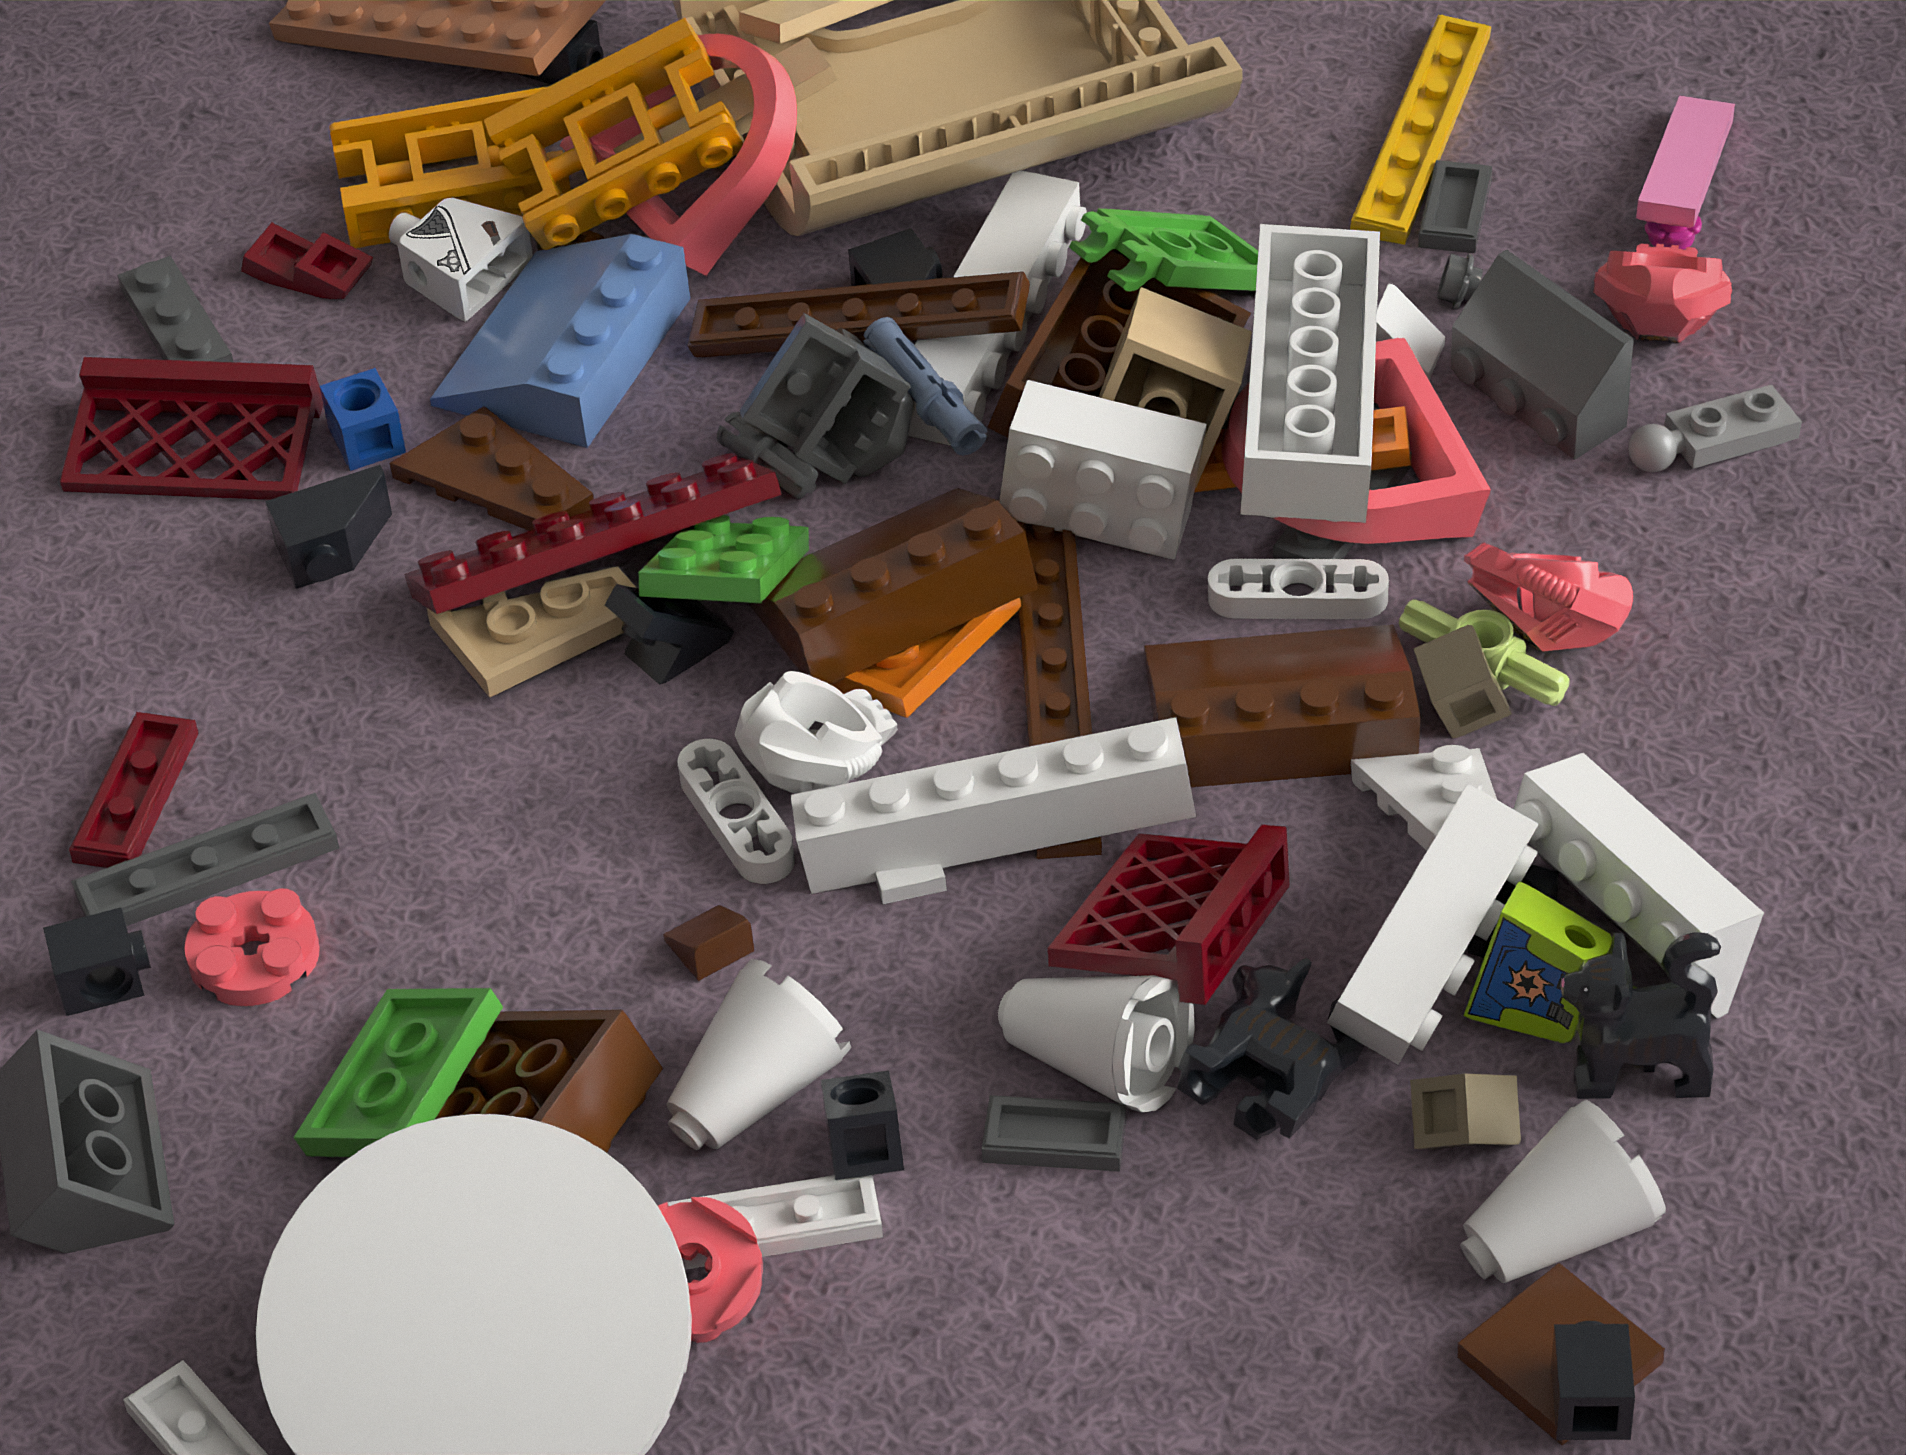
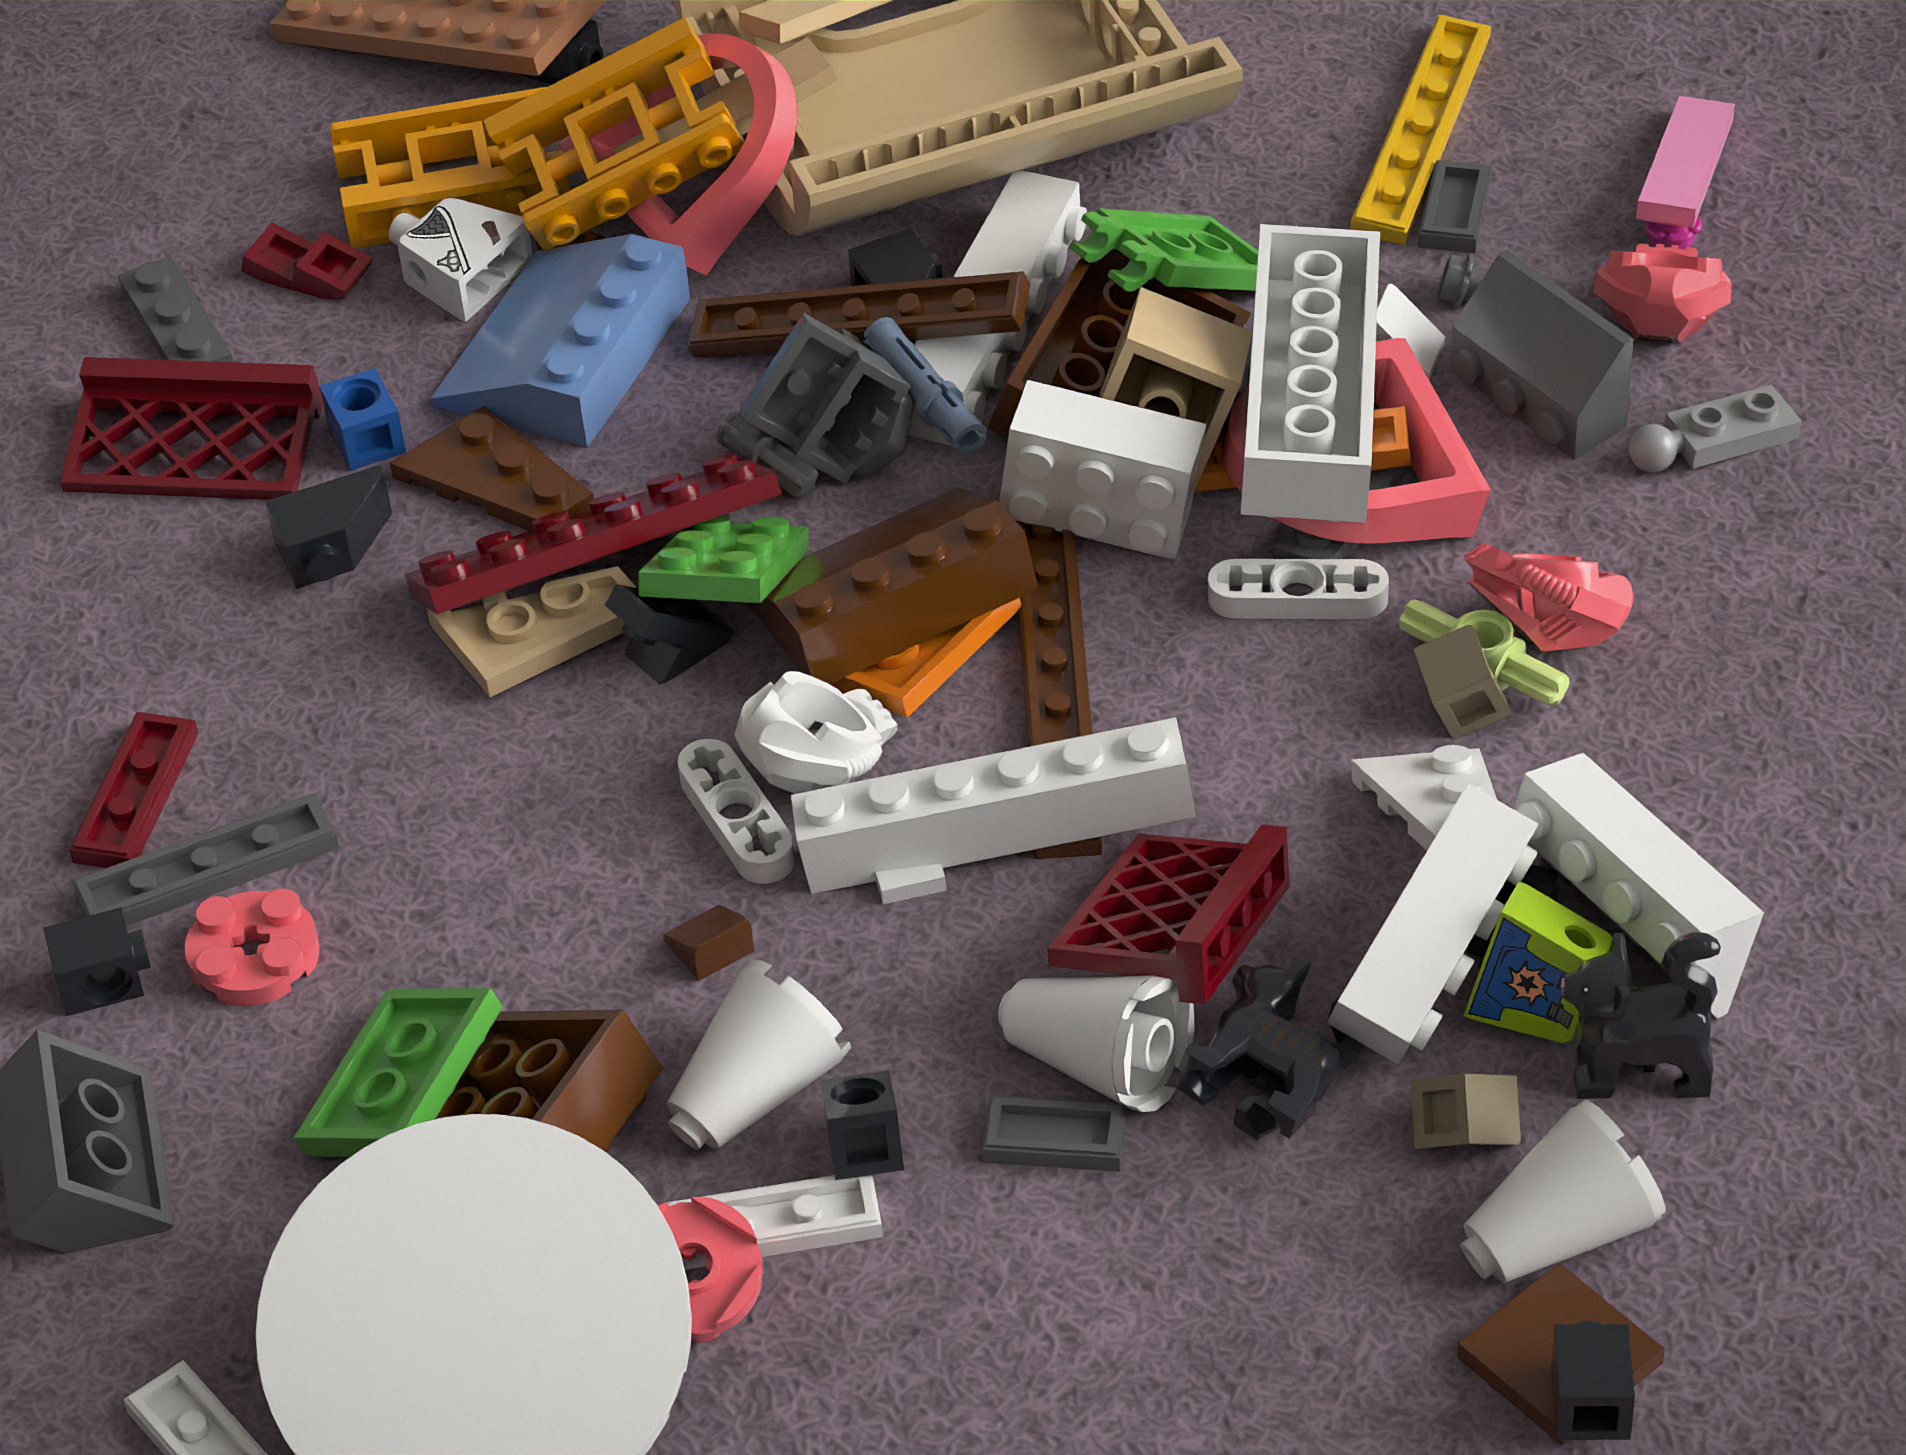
(1285, 703): reddish brown slope -> none

